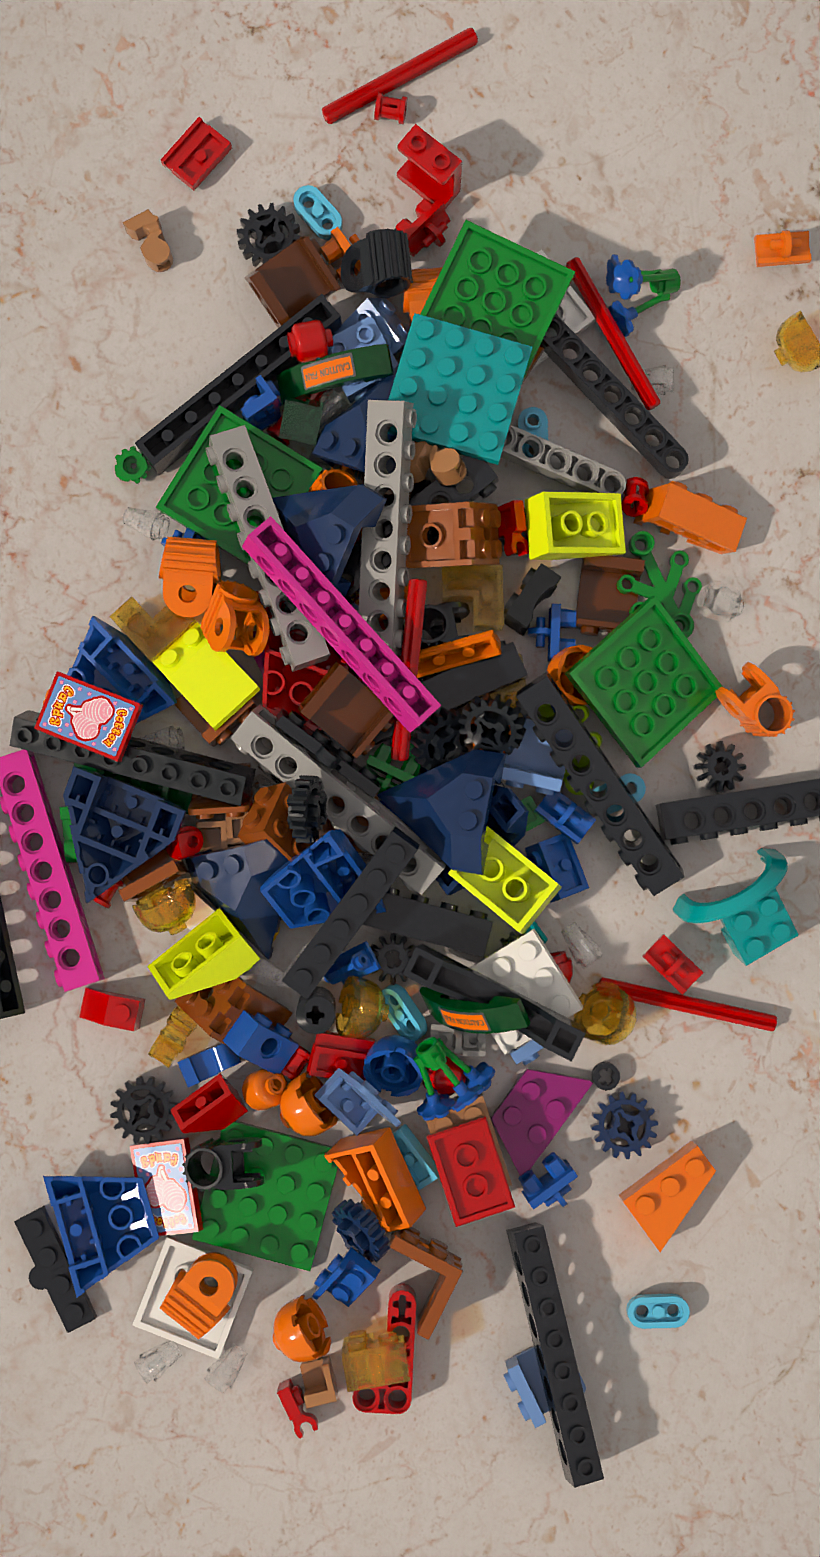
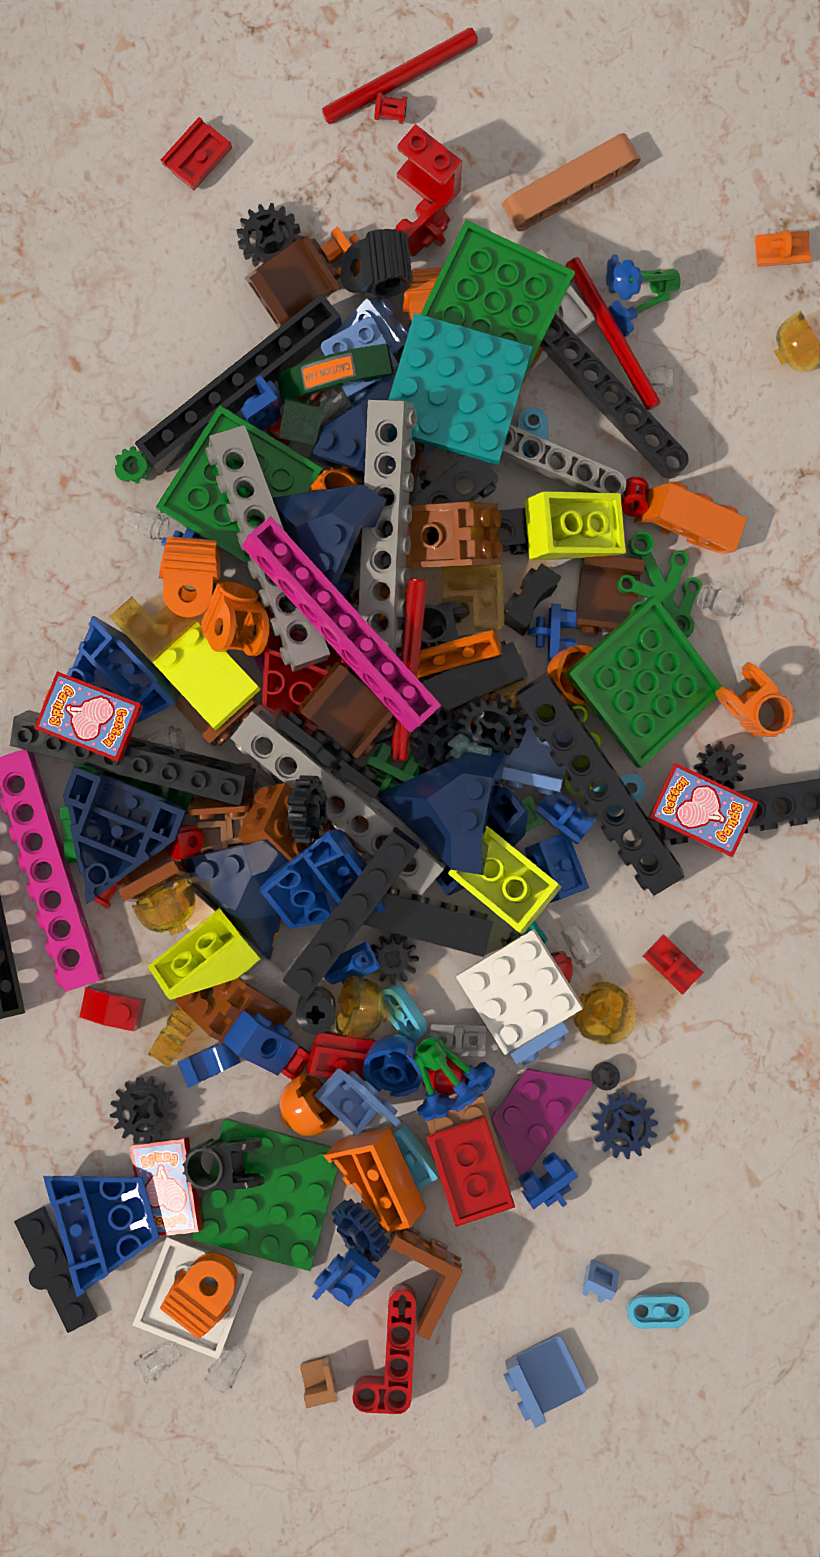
(154, 248): medium nougat leg -> none
(209, 1107): red slope -> none
(263, 1089): orange head -> none
(292, 1401): red plate -> none
(301, 1330): orange cylinder -> none
(309, 341): red head -> none
(319, 213): medium azure plate -> none
(374, 1362): clear yellow brick -> none
(444, 463): medium nougat leg -> none
(462, 744): none -> clear light blue hand
(465, 984): black arch -> none
(498, 1016): dark green slope -> none
(512, 524): red plate -> none
(555, 1355): black brick -> none
(571, 182): none -> nougat beam
(600, 1280): none -> medium blue tile
(668, 1192): orange wedge -> none
(697, 1006): red axle -> none
(703, 810): none -> tile
(753, 918): teal piece -> none

